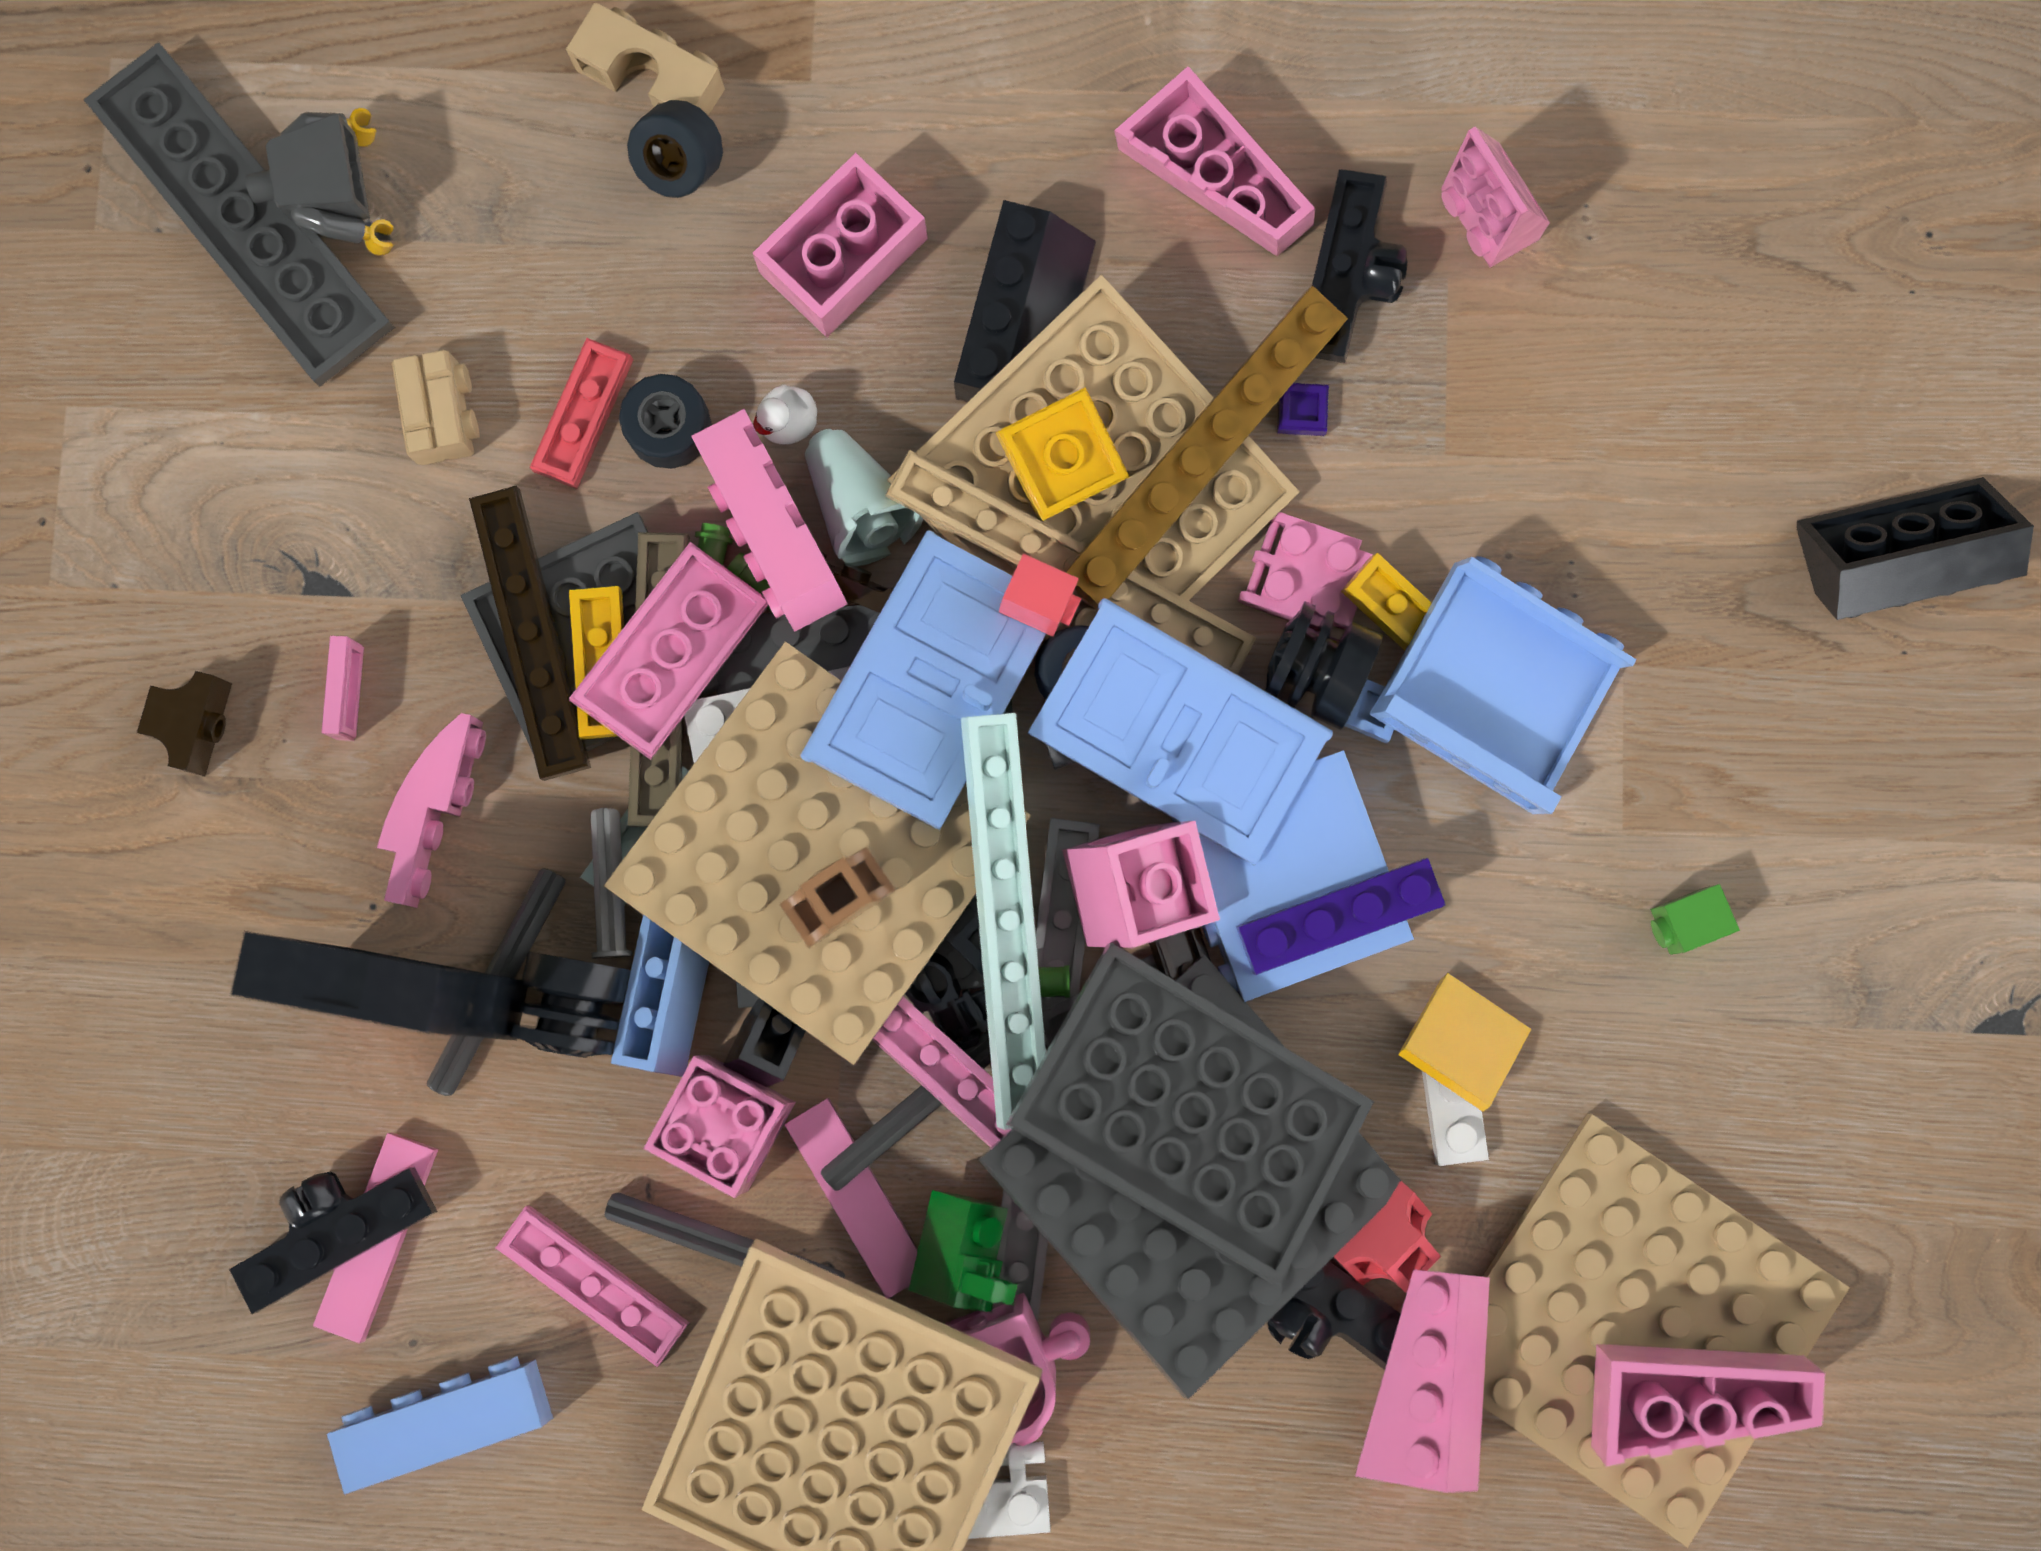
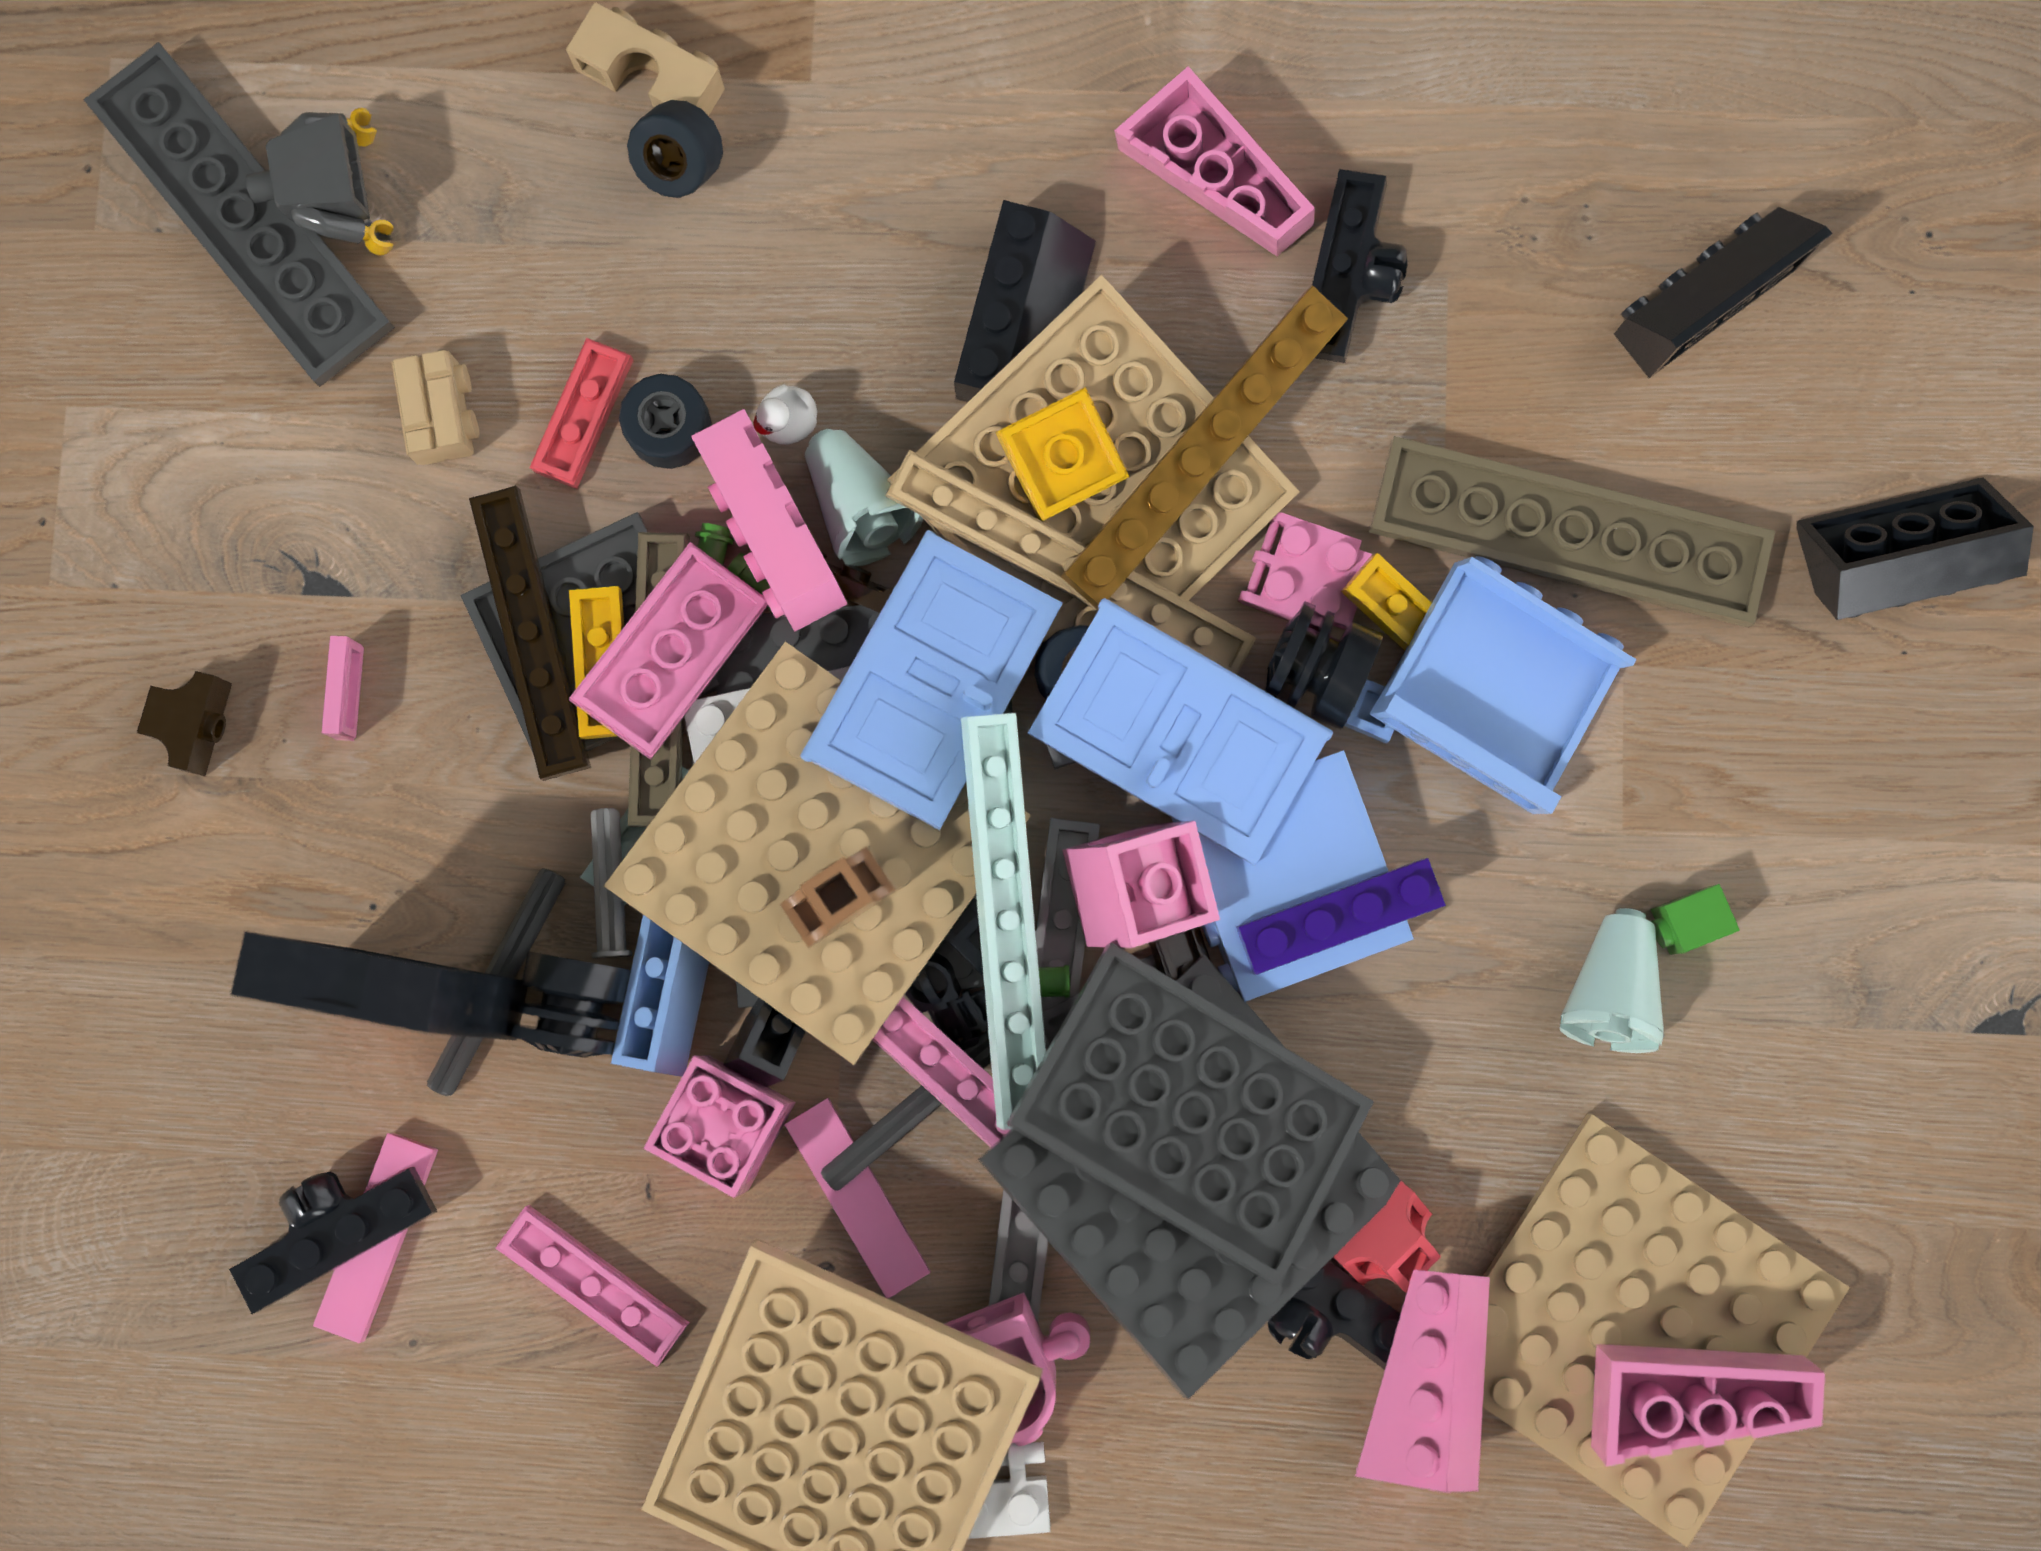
(433, 786): bright pink slope -> none
(439, 1426): light blue brick -> none
(684, 1230): dark grey axle -> none
(841, 245): bright pink brick -> none
(960, 1253): green hinge -> none
(1040, 596): coral brick -> none
(1303, 410): dark purple tile -> none
(1454, 1126): white plate -> none
(1465, 1042): yellow tile -> none
(1491, 200): bright pink slope -> none
(1573, 532): none -> dark tan plate
(1618, 988): none -> light aqua cone
(1717, 288): none -> black slope

